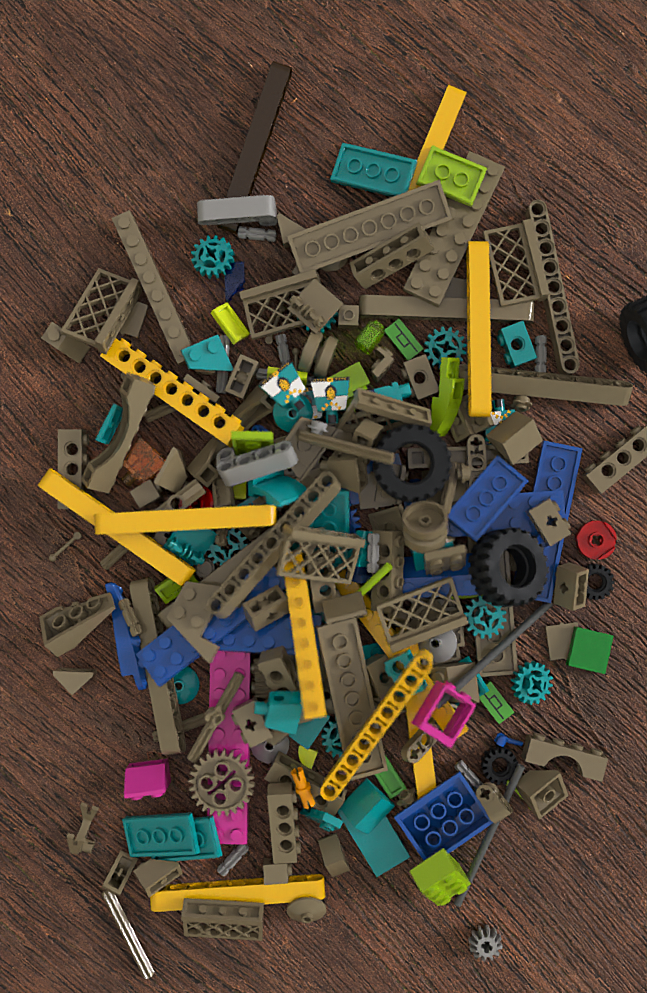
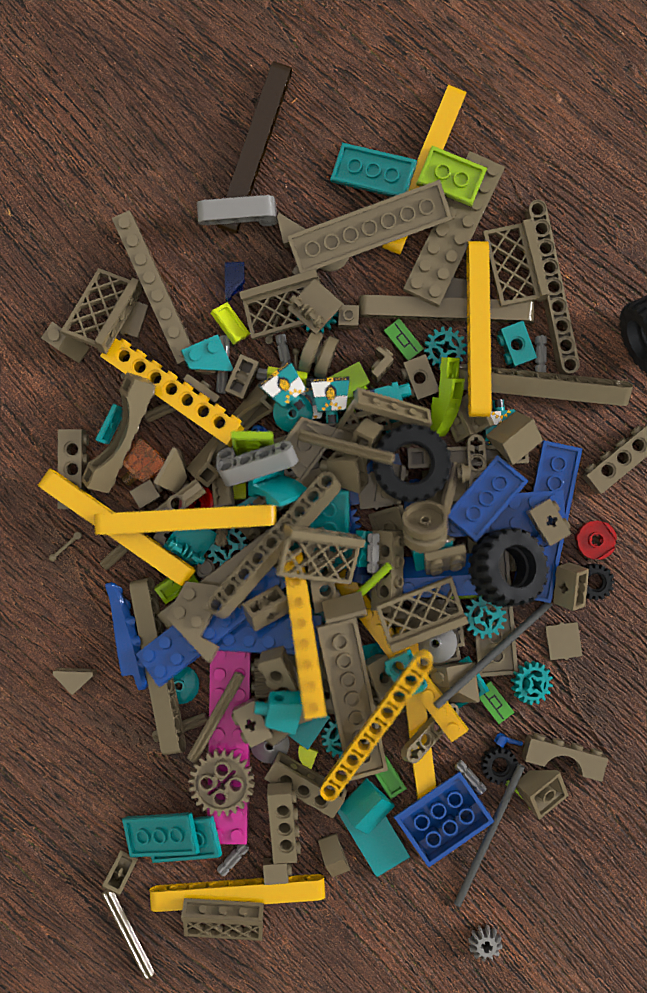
(68, 626): dark tan wedge -> none
(81, 842): dark tan piece -> none
(130, 617): dark tan axle -> none
(147, 779): dark pink slope -> none
(156, 874): dark tan slope -> none
(205, 263): teal gear -> none
(214, 716): dark tan plate -> none
(257, 234): light grey axle -> none
(303, 787): light orange pin -> none
(306, 909): dark tan dish -> none
(318, 427): light grey plate -> none
(326, 821): teal wing -> none
(370, 337): clear neon green brick -> none
(391, 256): dark tan brick -> none
(407, 797): dark tan plate -> none
(440, 877): lime brick -> none
(456, 722): dark pink window -> none
(494, 803): dark tan piece -> none
(521, 403): dark tan plate -> none
(589, 650): green tile -> none

